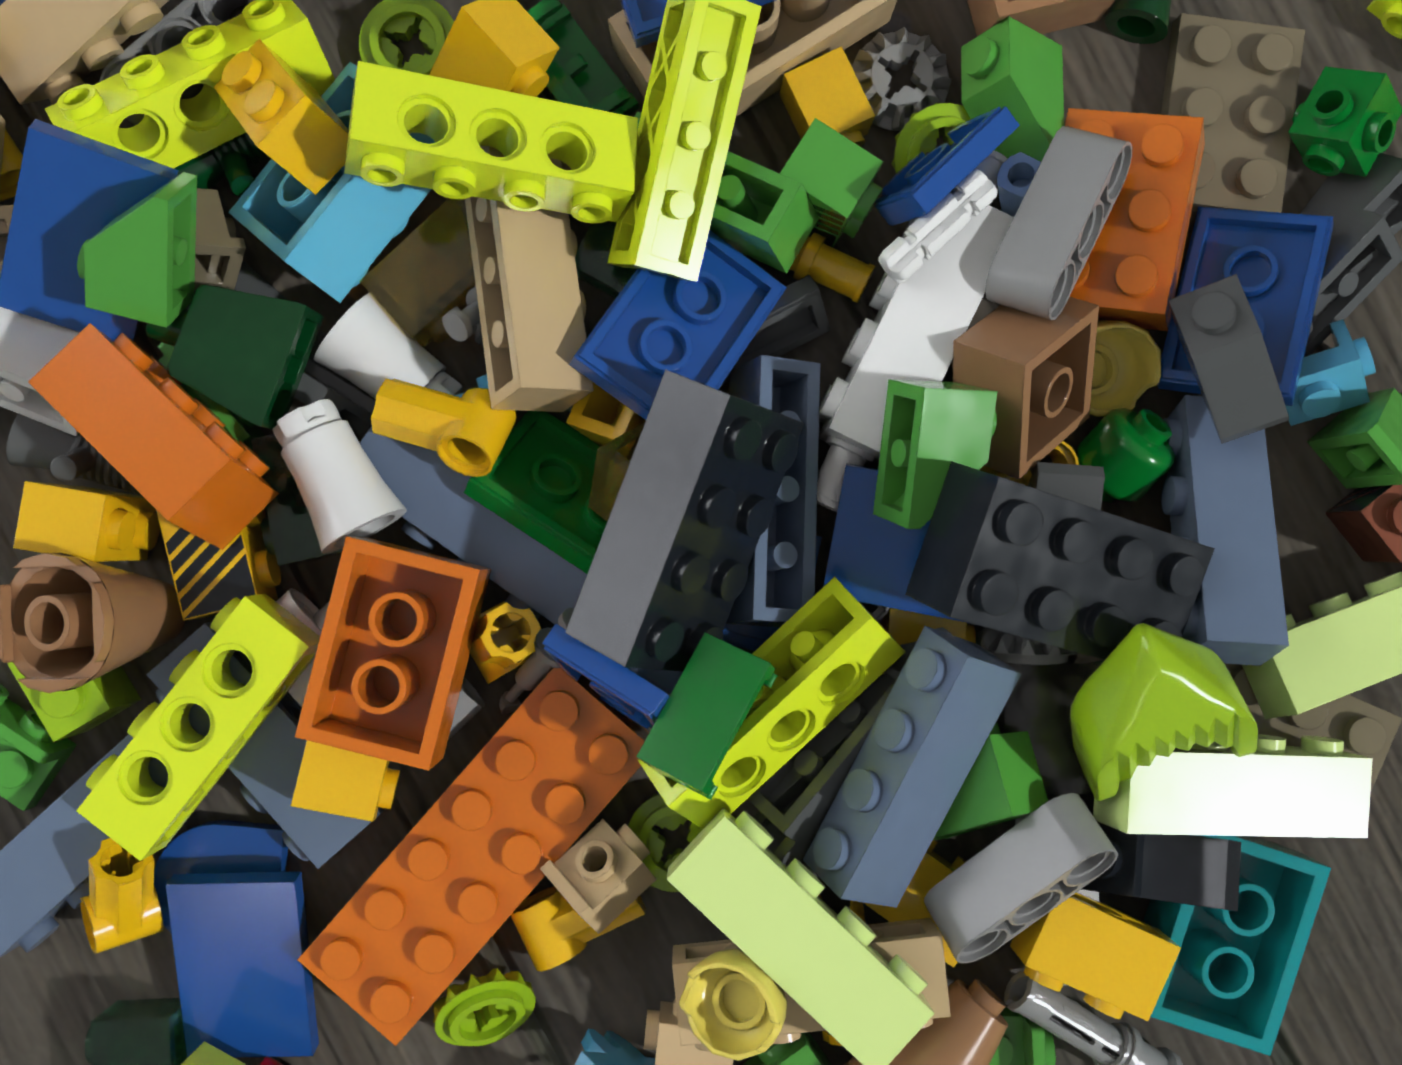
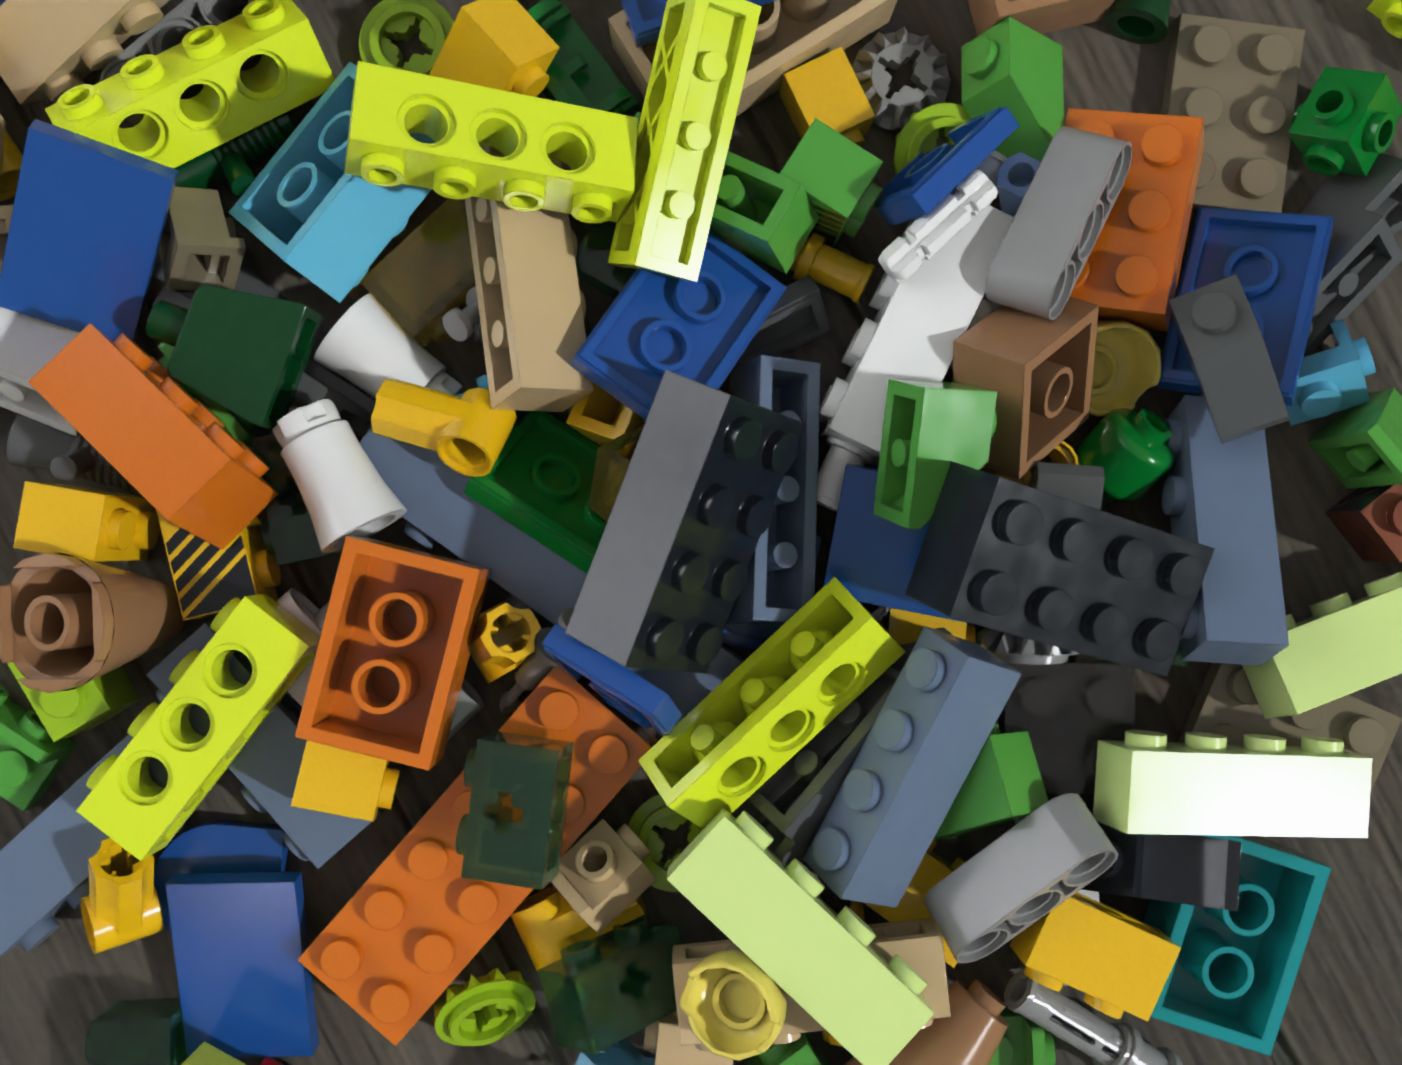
(145, 257): bright green slope -> none
(284, 116): yellow brick -> none
(538, 778): none -> clear green brick
(611, 985): none -> clear green brick
(705, 713): green hinge -> none
(1155, 698): lime animal -> none

